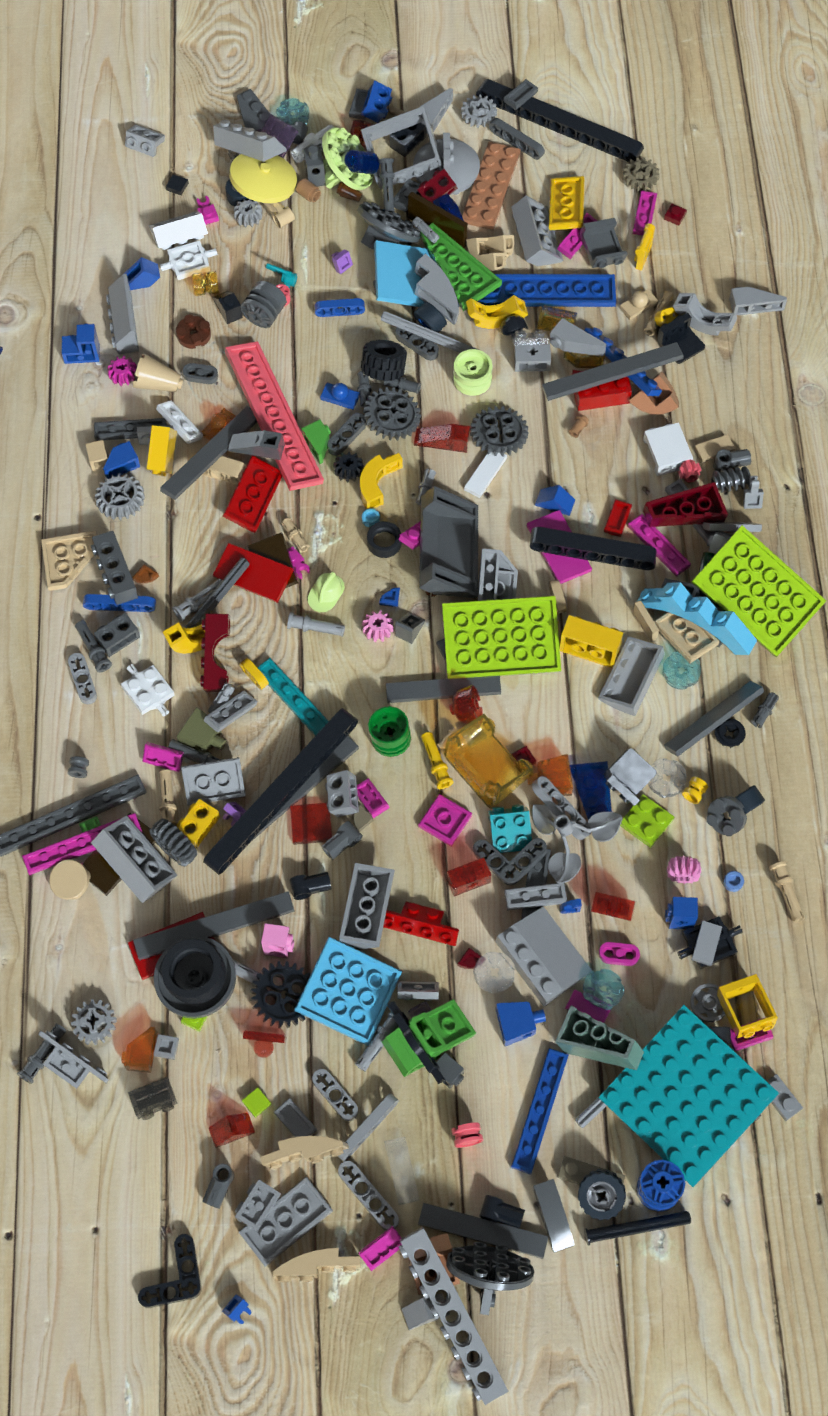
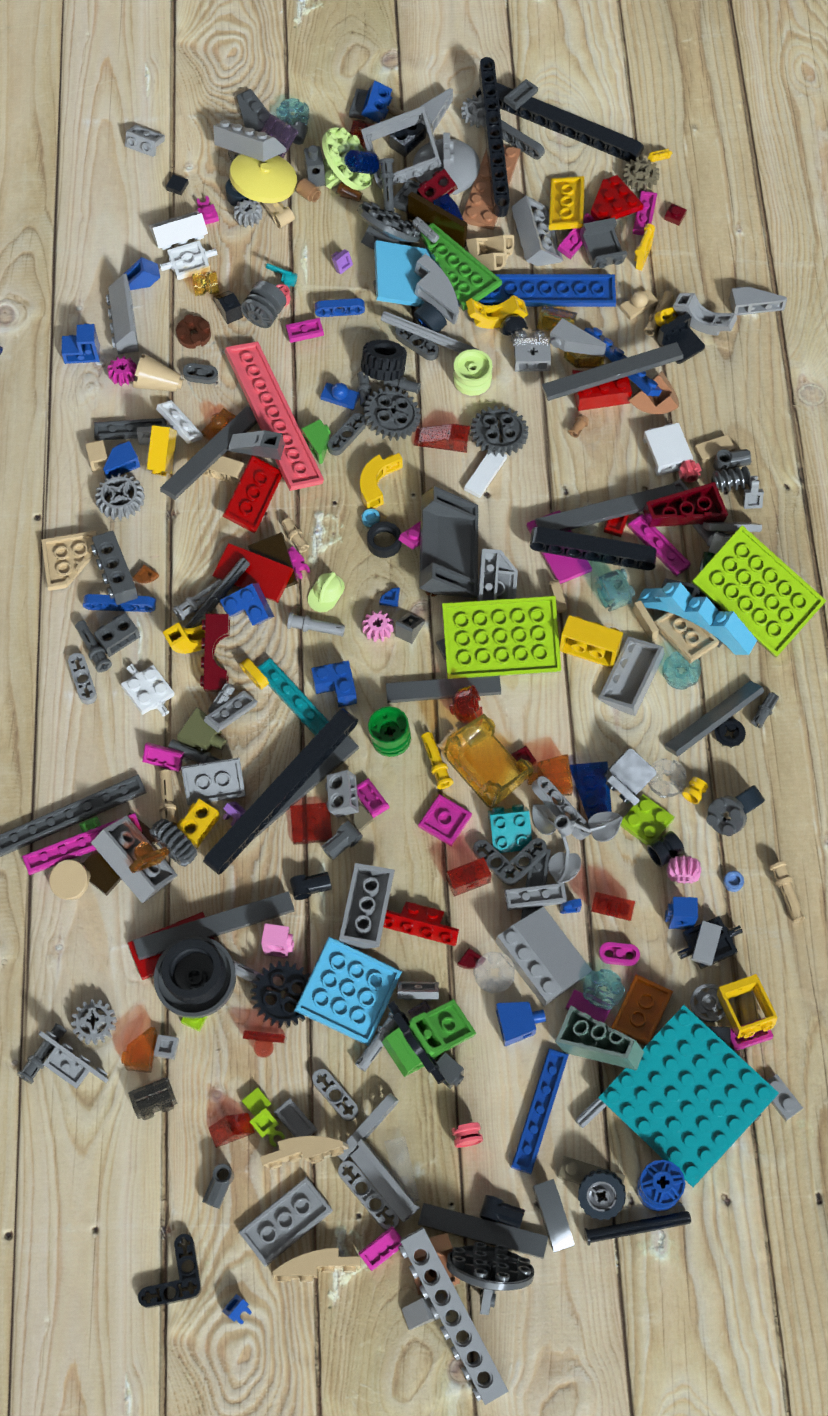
(78, 767): dark grey wheel -> none
(147, 857): none -> clear orange tile
(250, 600): none -> blue brick
(257, 1205): light grey bracket -> none
(265, 1125): none -> lime plate
(304, 330): none -> dark pink plate
(311, 139): white piece -> none
(335, 678): none -> blue brick
(348, 466): black gear -> none
(384, 1181): none -> light grey fence
(426, 484): light grey pin -> none
(494, 137): none -> black beam
(555, 499): blue slope -> none
(604, 510): none -> dark grey tile
(614, 200): none -> red plate
(614, 589): none -> clear light blue brick
(642, 1009): none -> orange tile
(659, 155): none -> yellow axle
(665, 848): none -> black wheel

